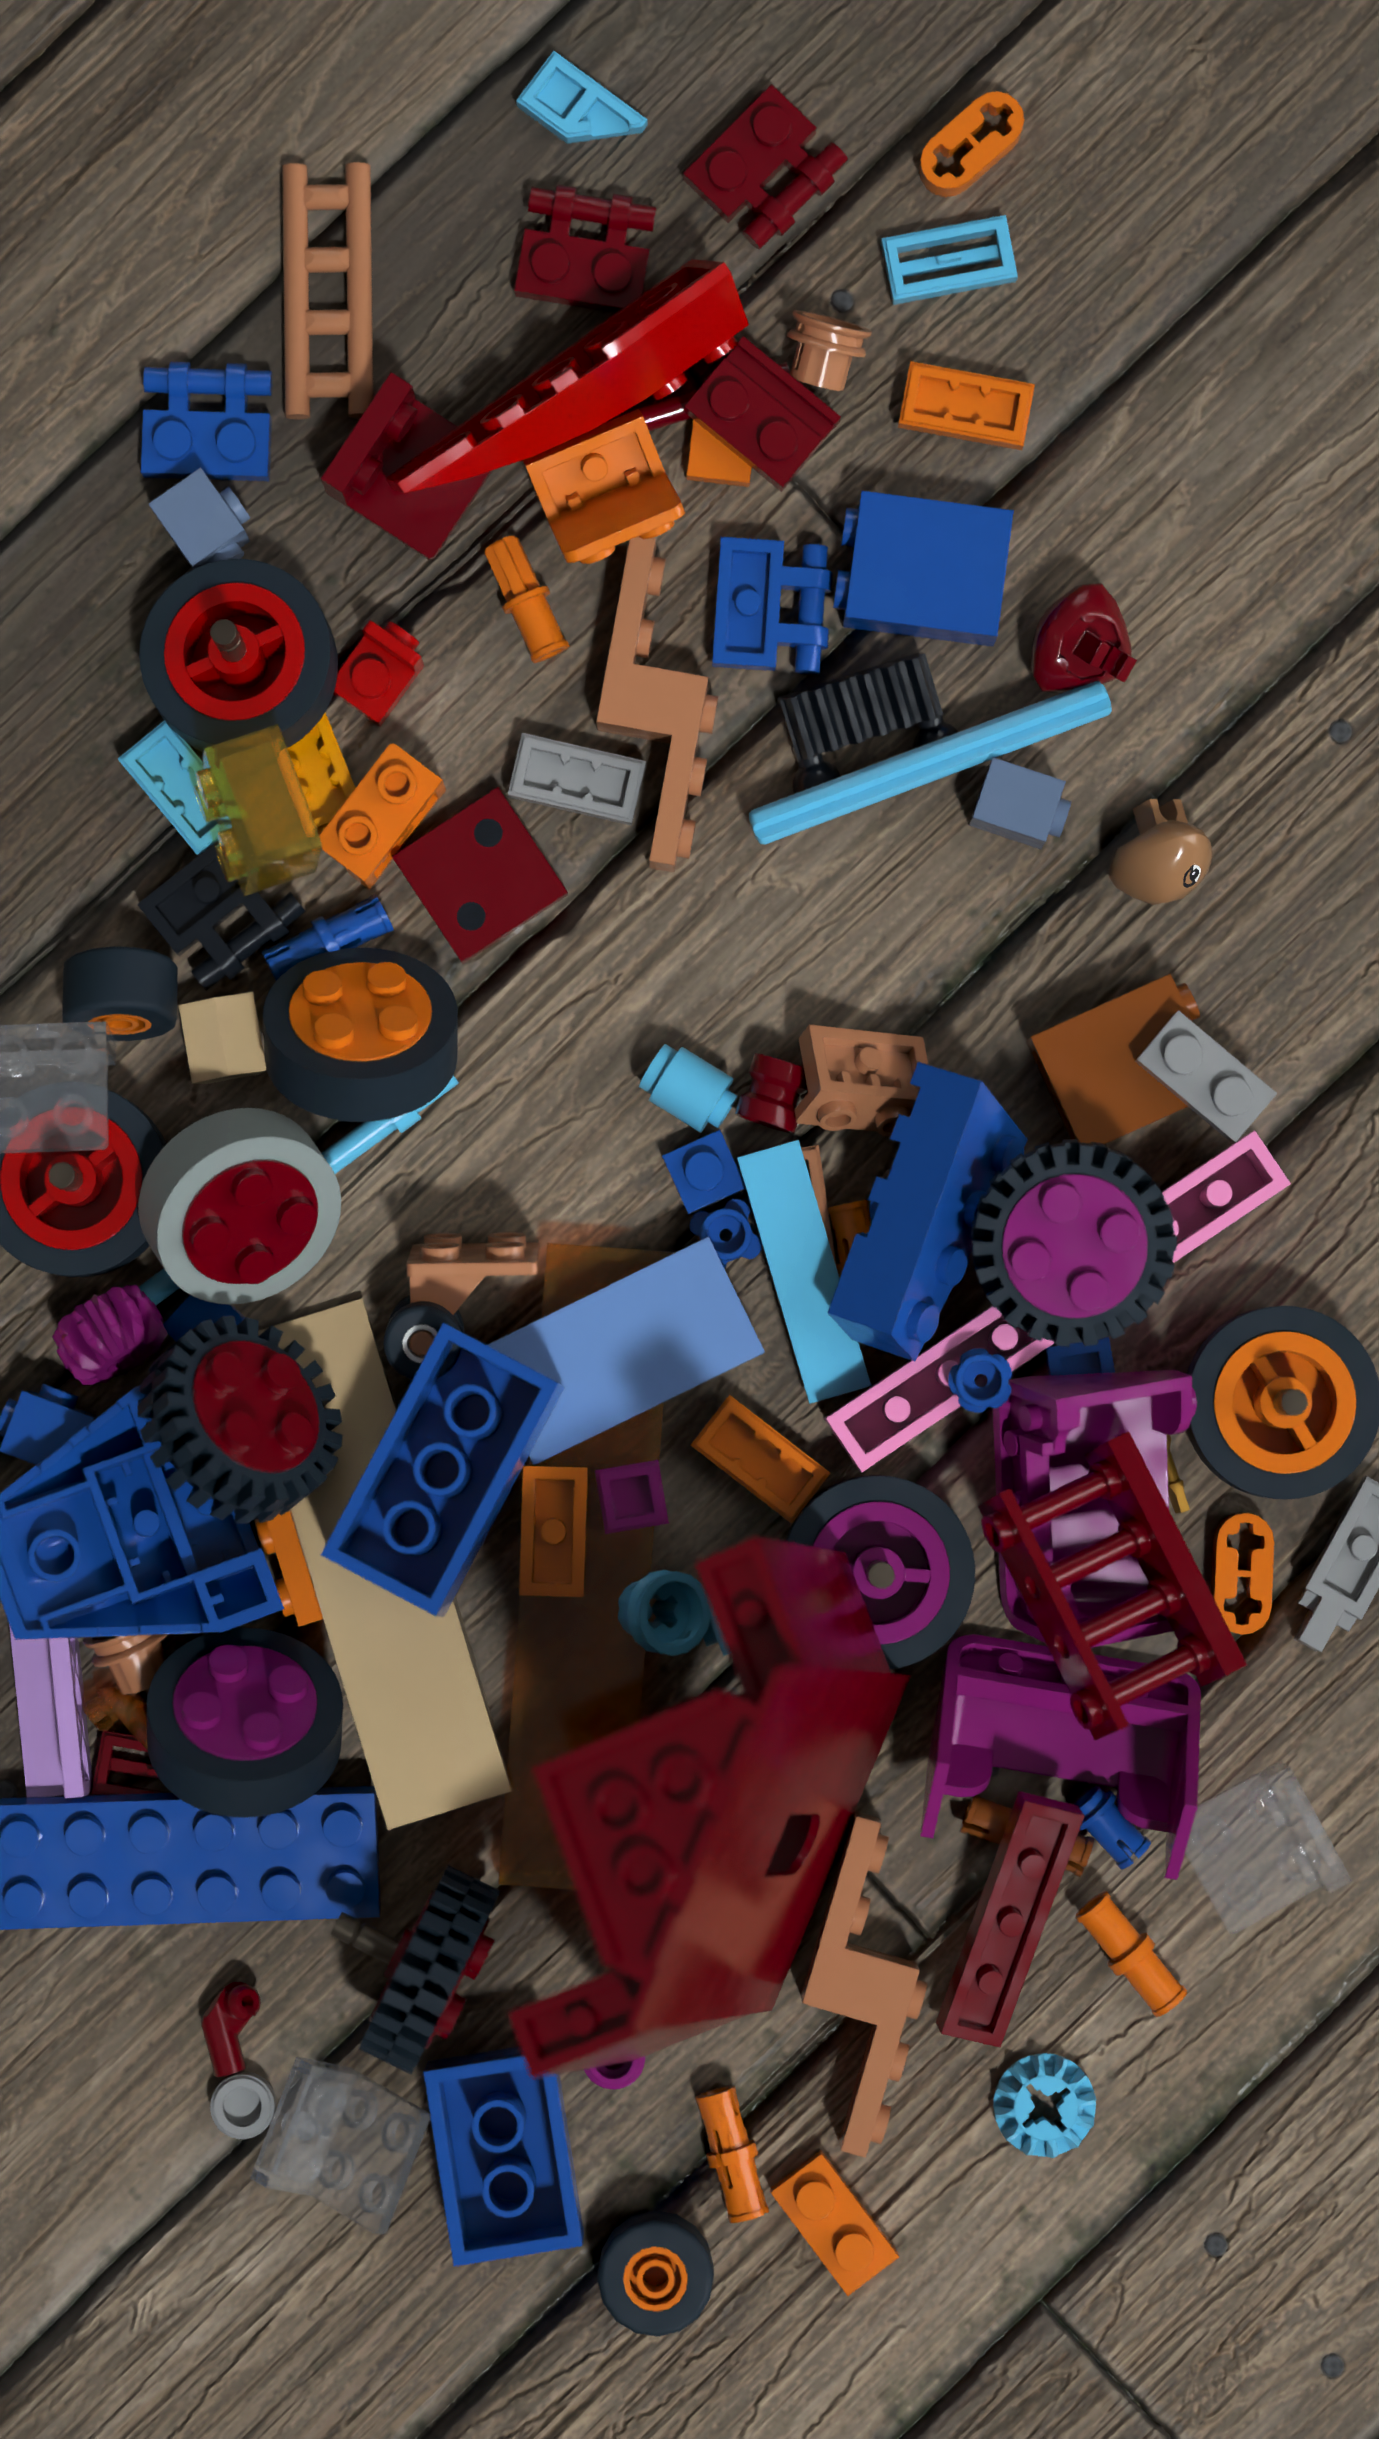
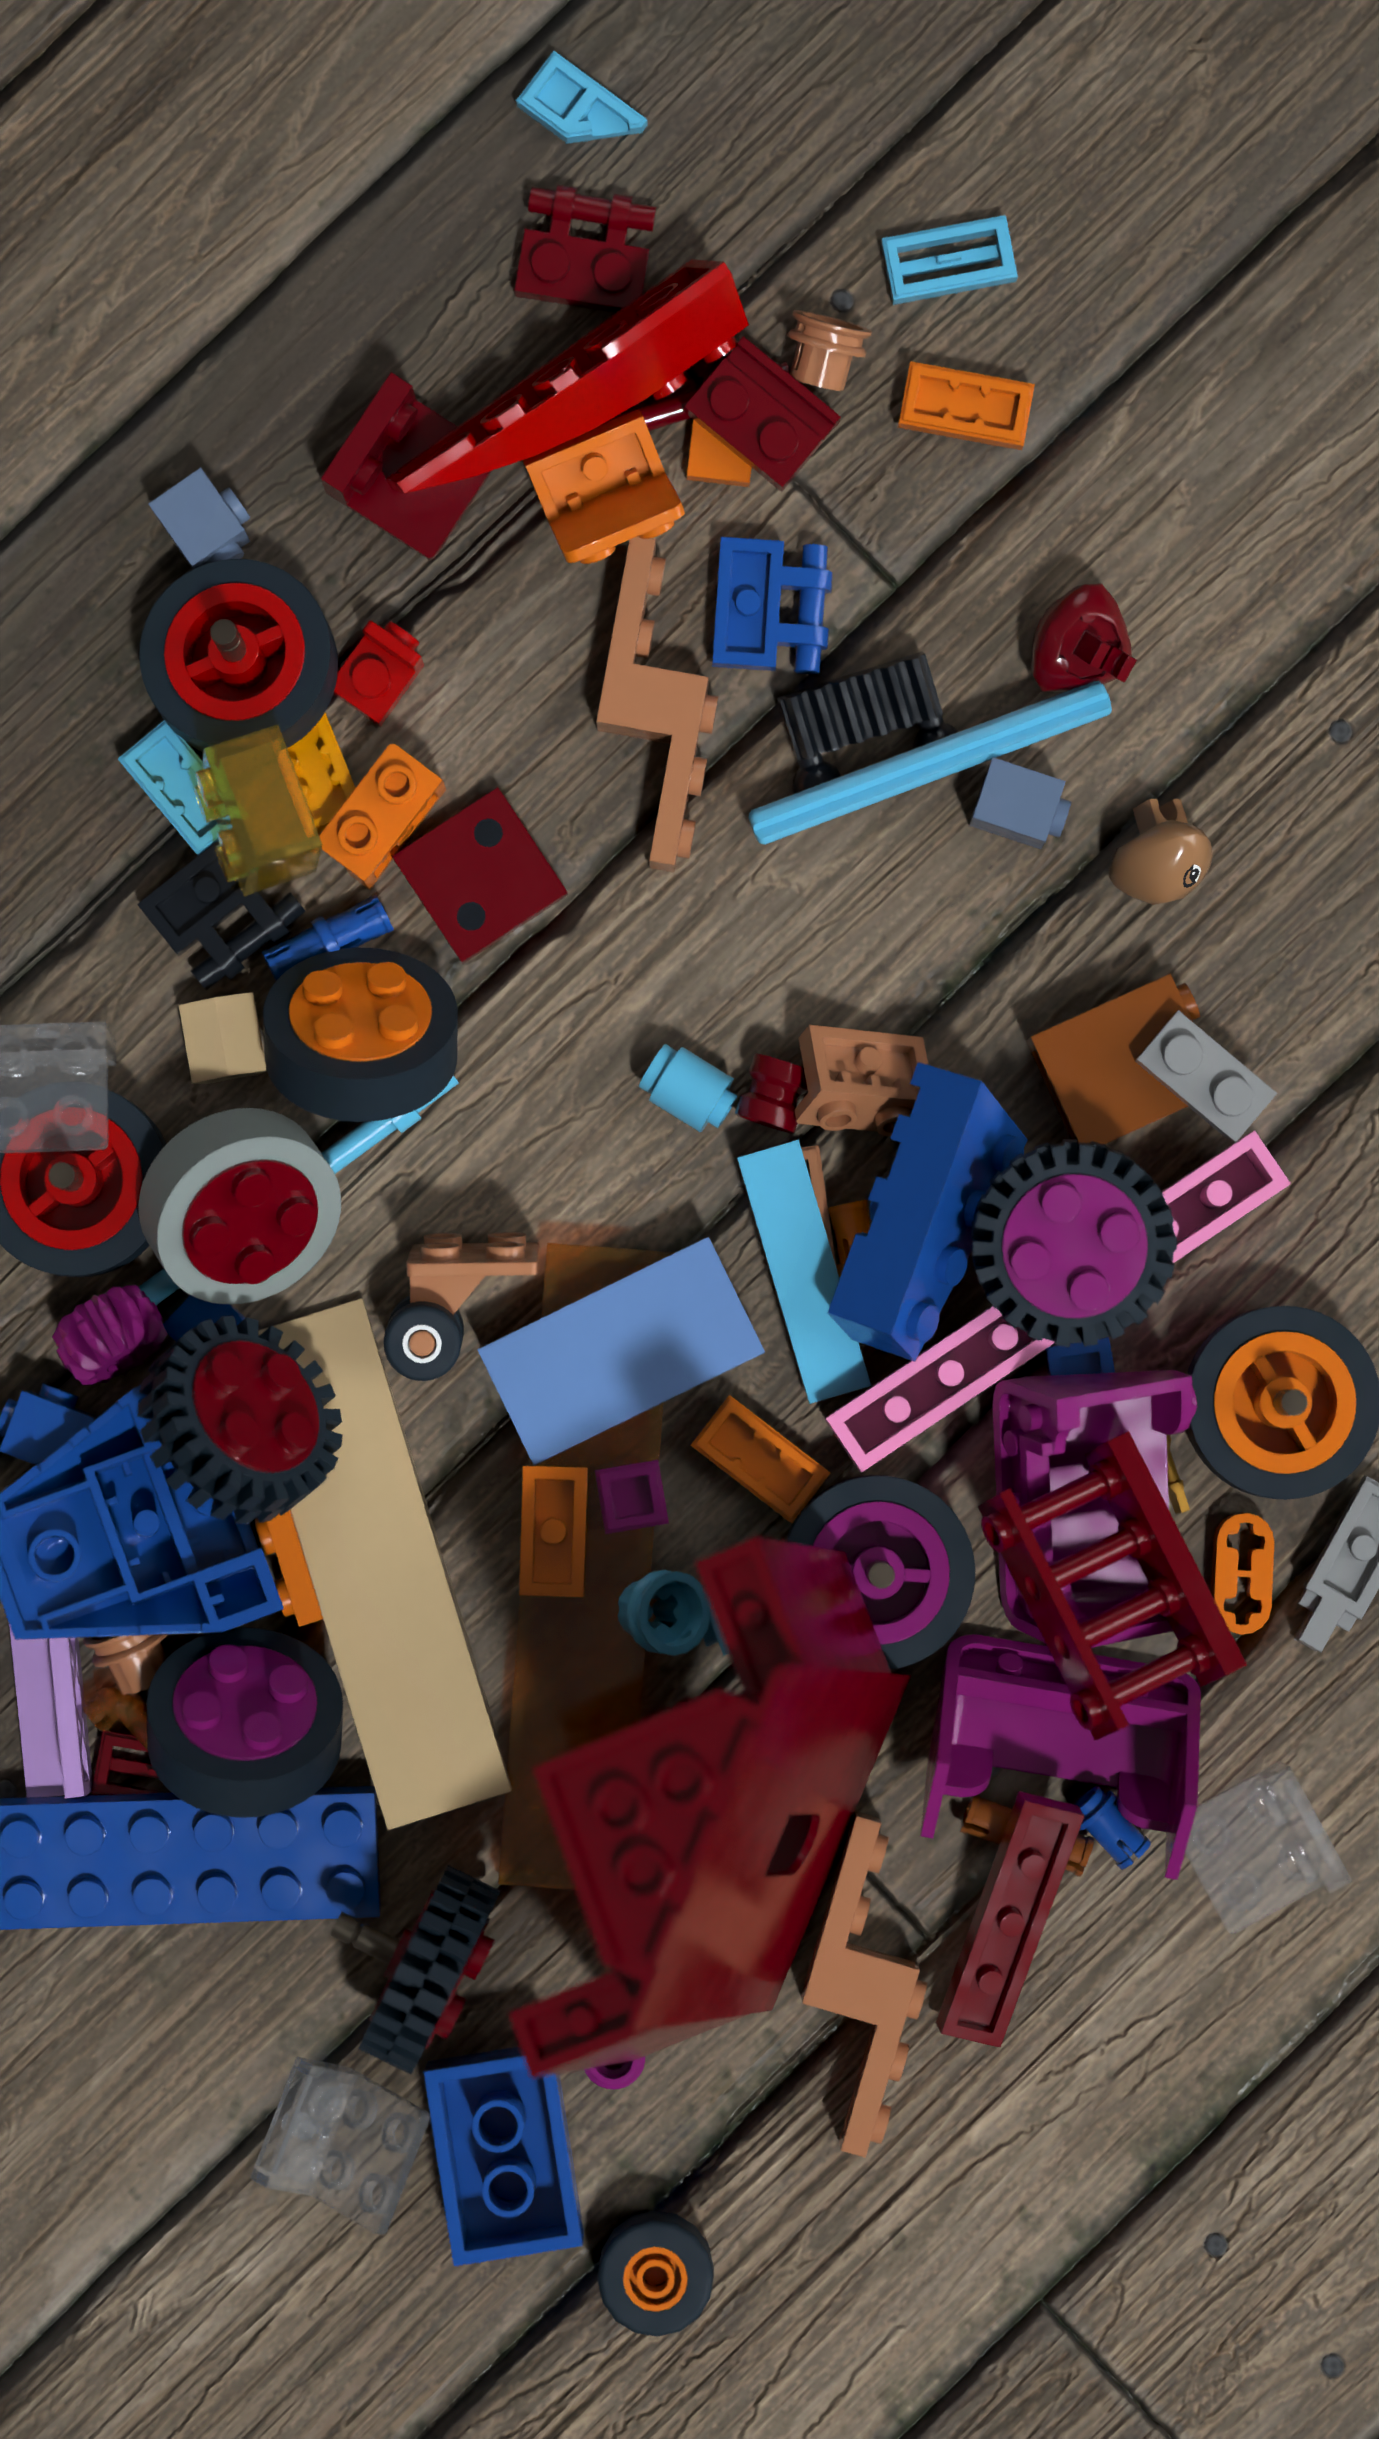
(125, 988): black wheel -> none
(221, 443): blue plate -> none
(223, 2024): dark red arm -> none
(243, 2105): light grey tile -> none
(299, 262): nougat bar -> none
(442, 1472): blue brick -> none
(525, 598): orange axle -> none
(576, 779): light grey plate -> none
(704, 1172): blue plate -> none
(732, 2154): orange pin -> none
(735, 1219): blue plate -> none
(750, 156): dark red plate -> none
(834, 2223): orange plate -> none
(924, 568): blue brick -> none
(981, 154): orange beam -> none
(995, 1391): blue plate -> none
(1049, 2075): medium azure gear -> none
(1131, 1954): orange pin -> none

